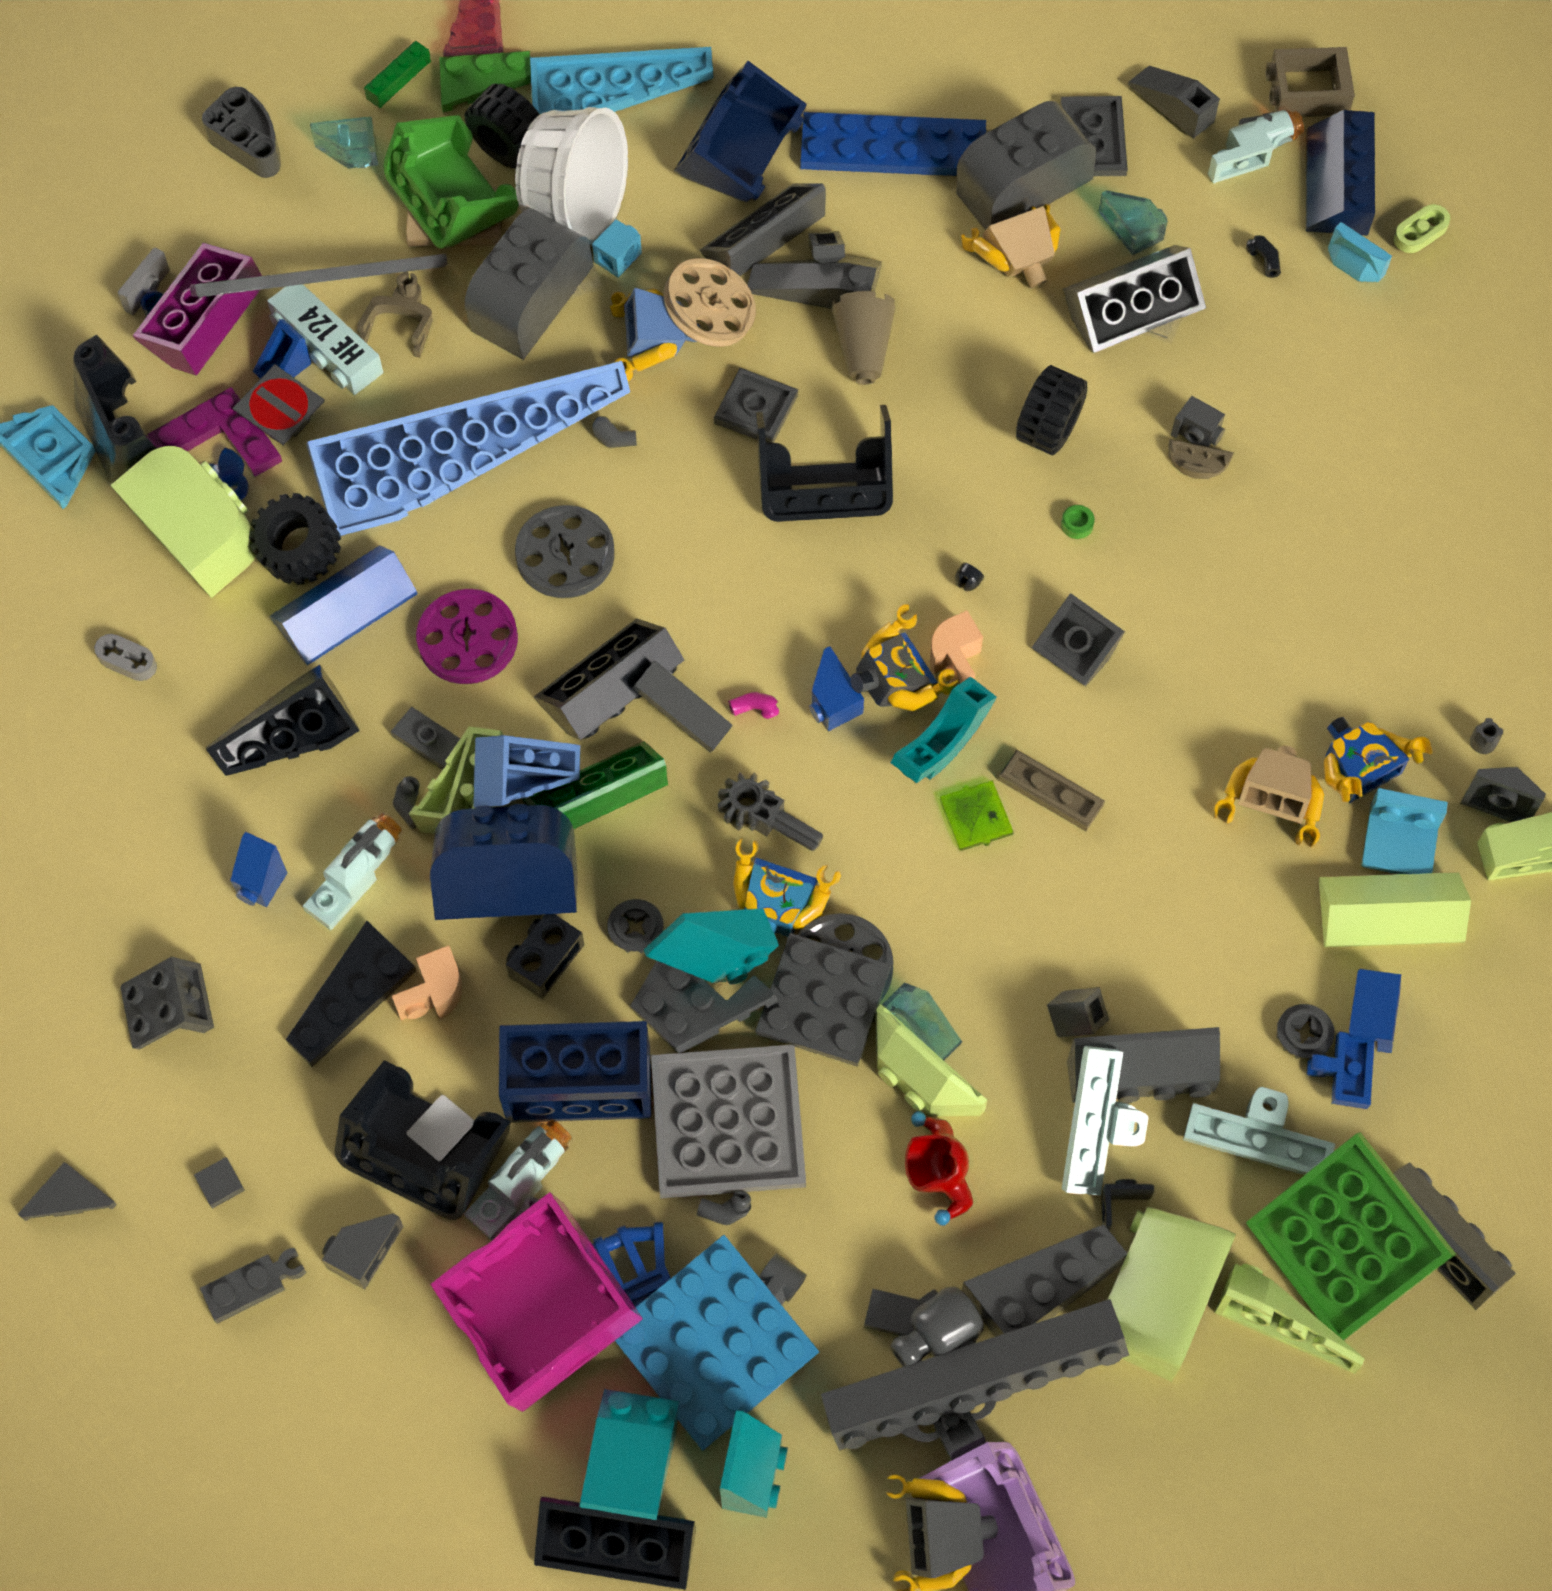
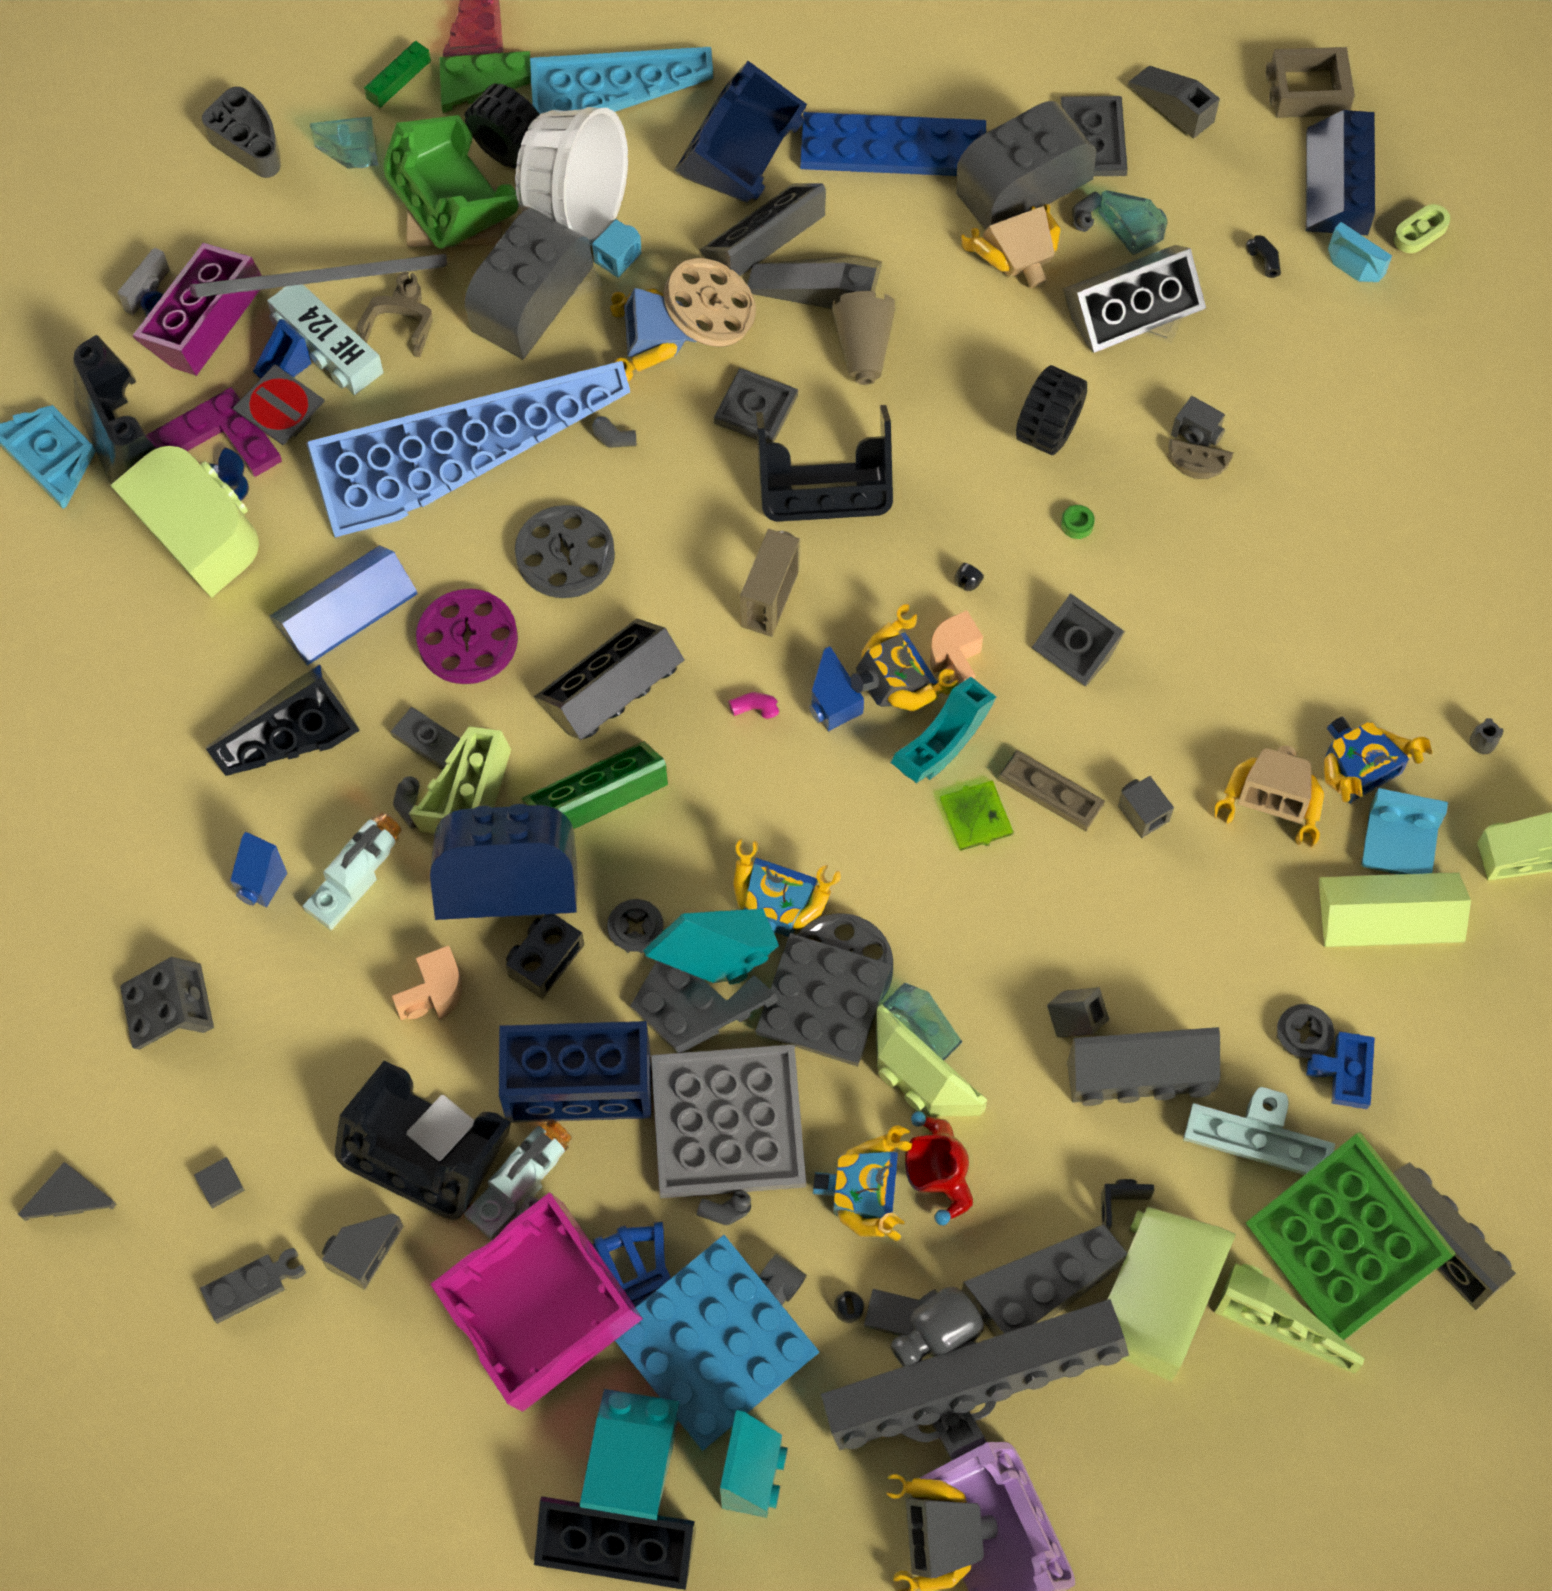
(128, 652): light grey beam -> none
(278, 522): black tyre -> none
(353, 990): black wing -> none
(520, 767): medium blue wedge -> none
(682, 706): dark grey tile -> none
(764, 813): dark grey gear -> none
(770, 582): none -> dark tan window
(827, 246): dark grey piece -> none
(840, 1307): none -> black hinge
(866, 1185): none -> torso
(1081, 212): none -> dark grey arm
(1098, 1121): light aqua plate -> none
(1145, 806): none -> dark grey brick
(1252, 143): light aqua plate -> none
(1375, 1008): blue panel -> none
(1504, 794): dark grey slope -> none

